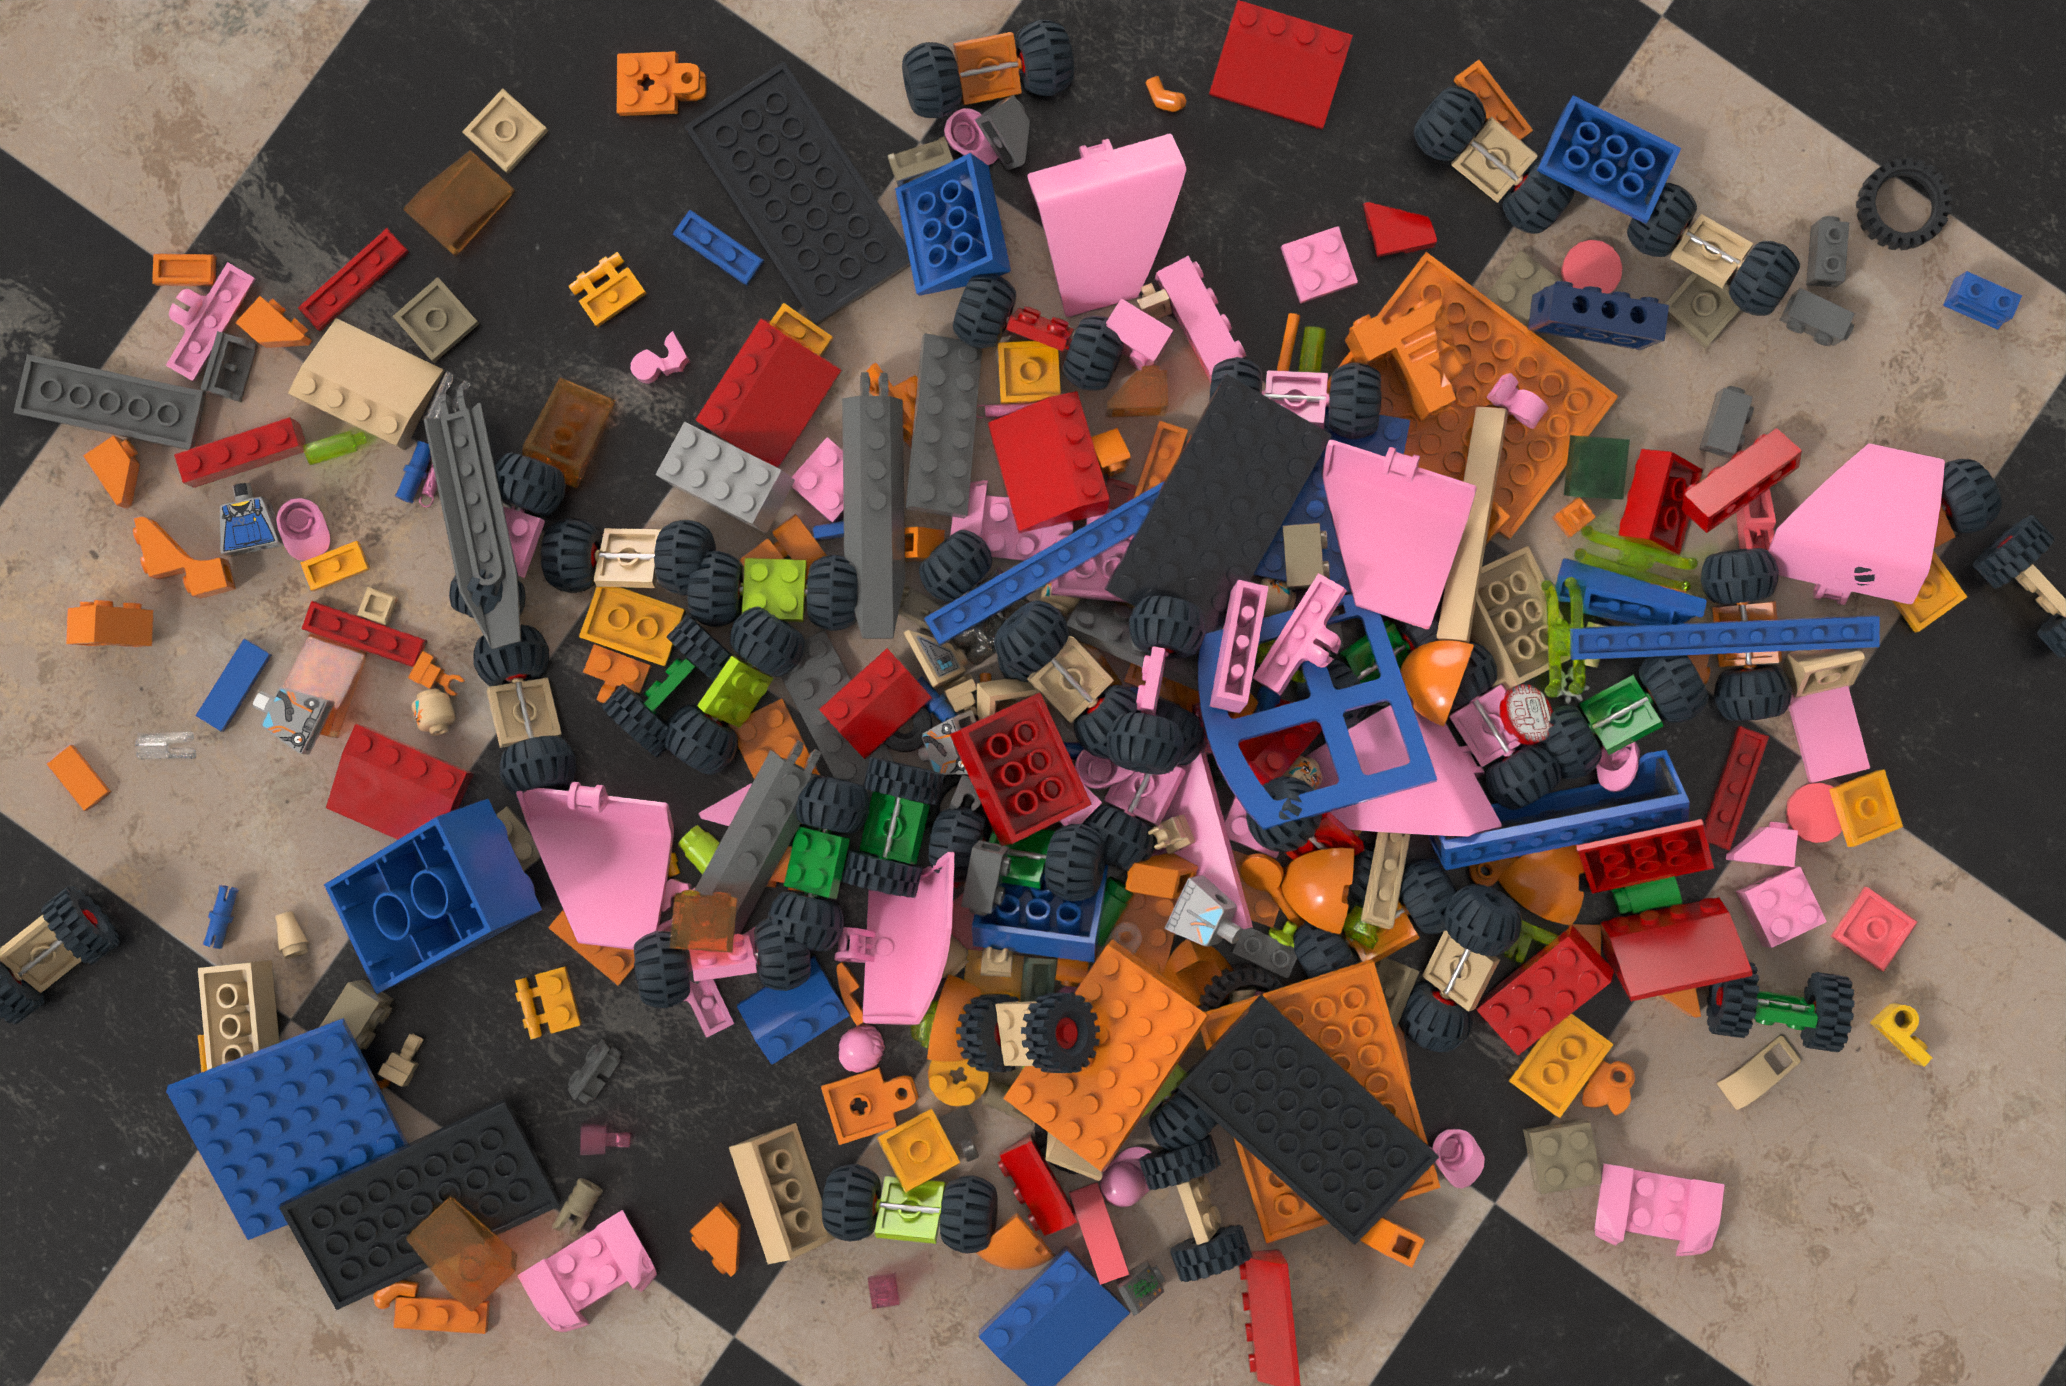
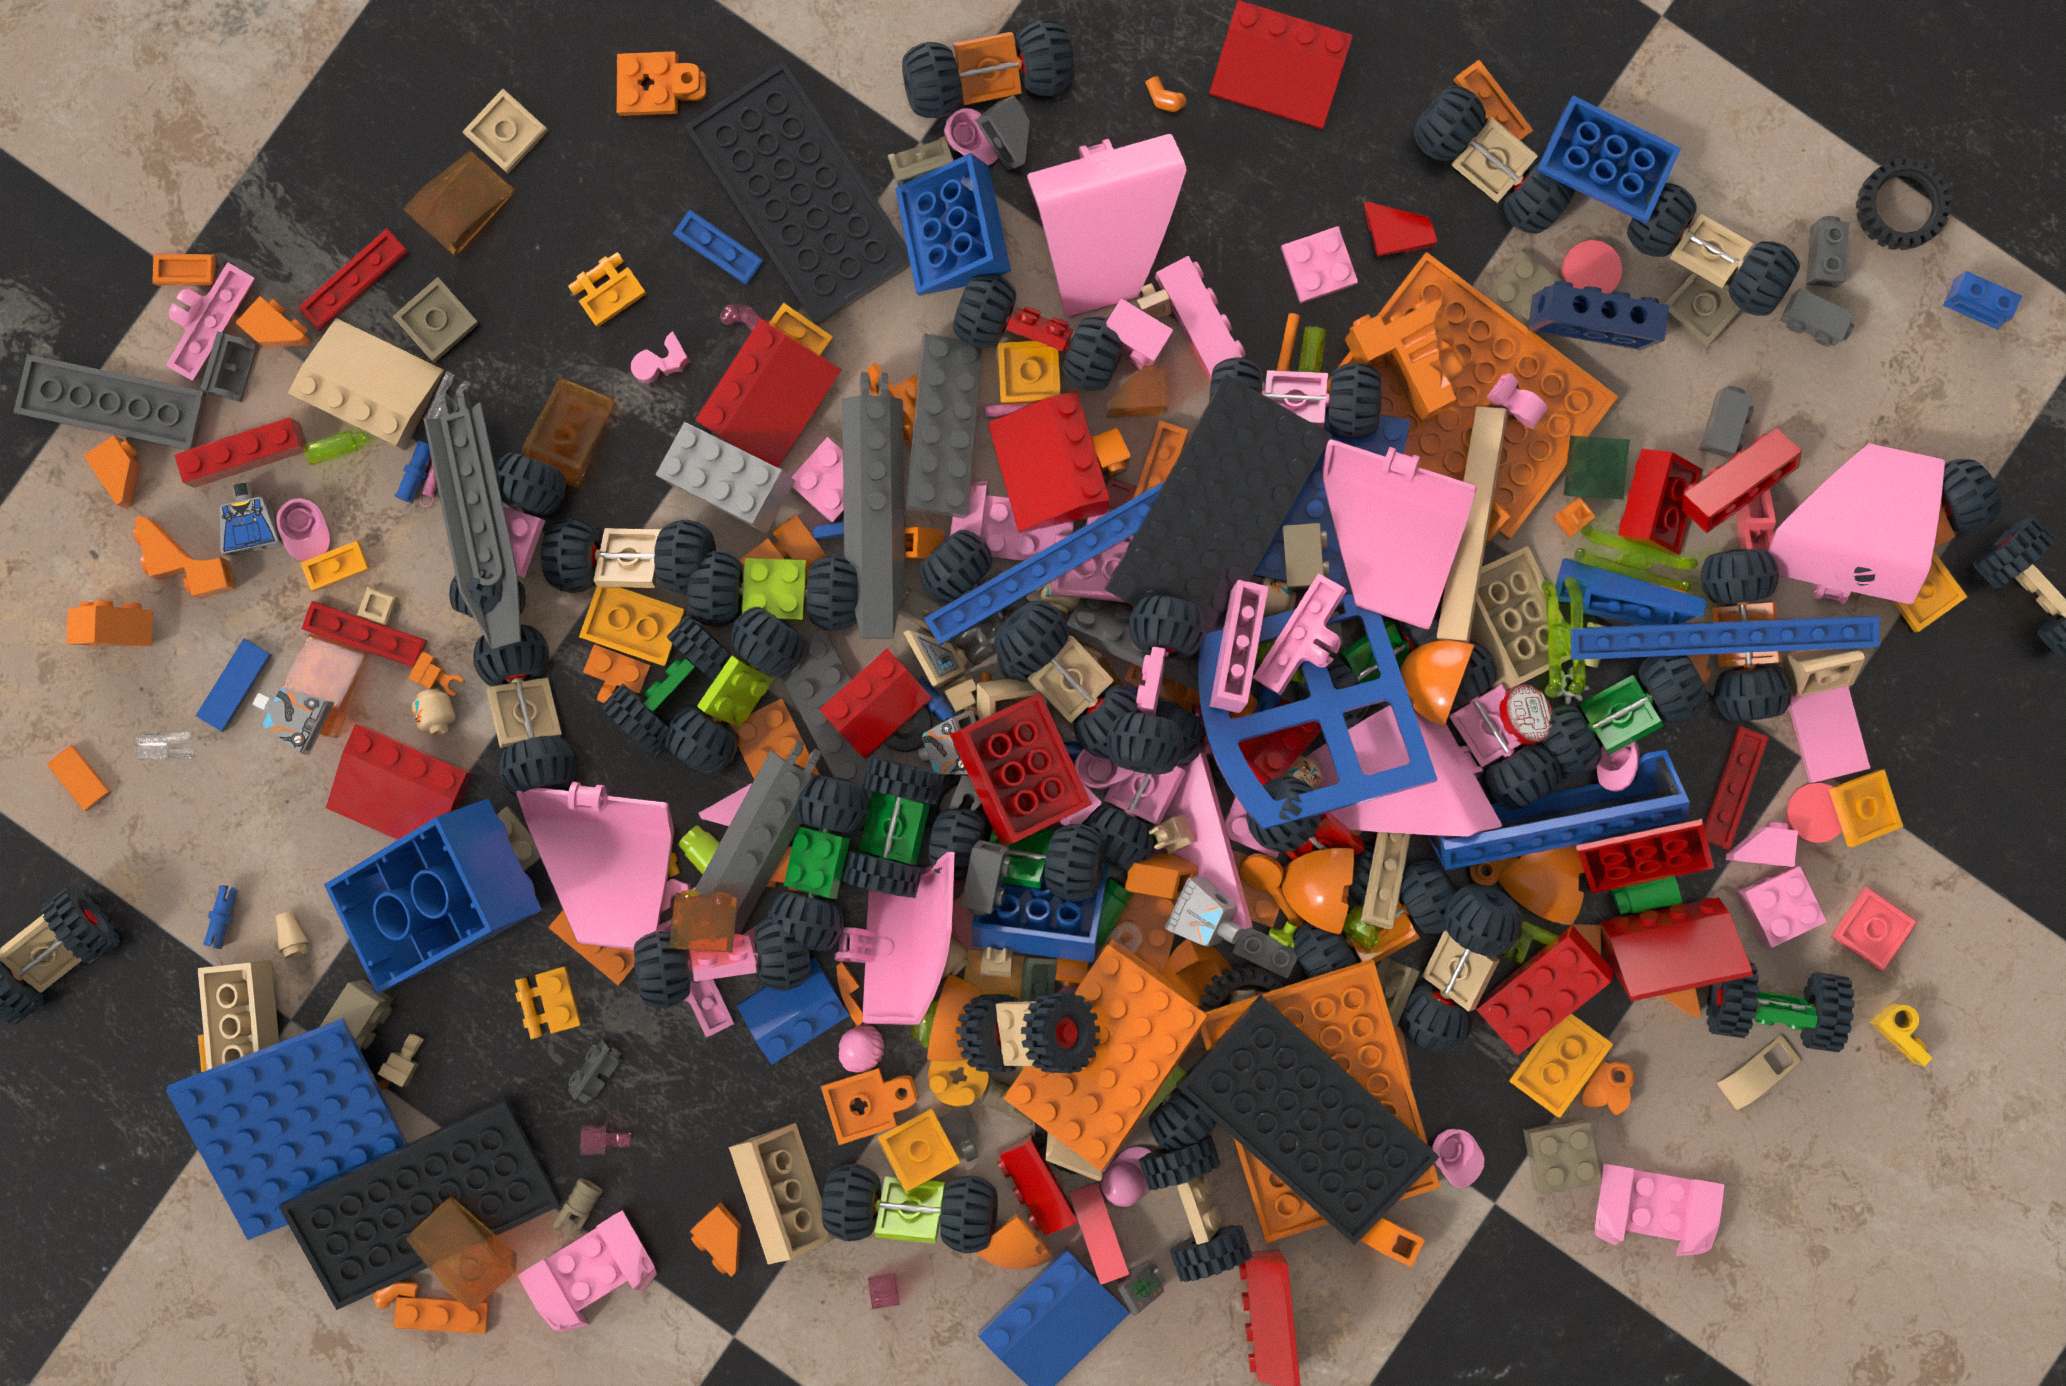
(739, 313): none -> clear pink arm

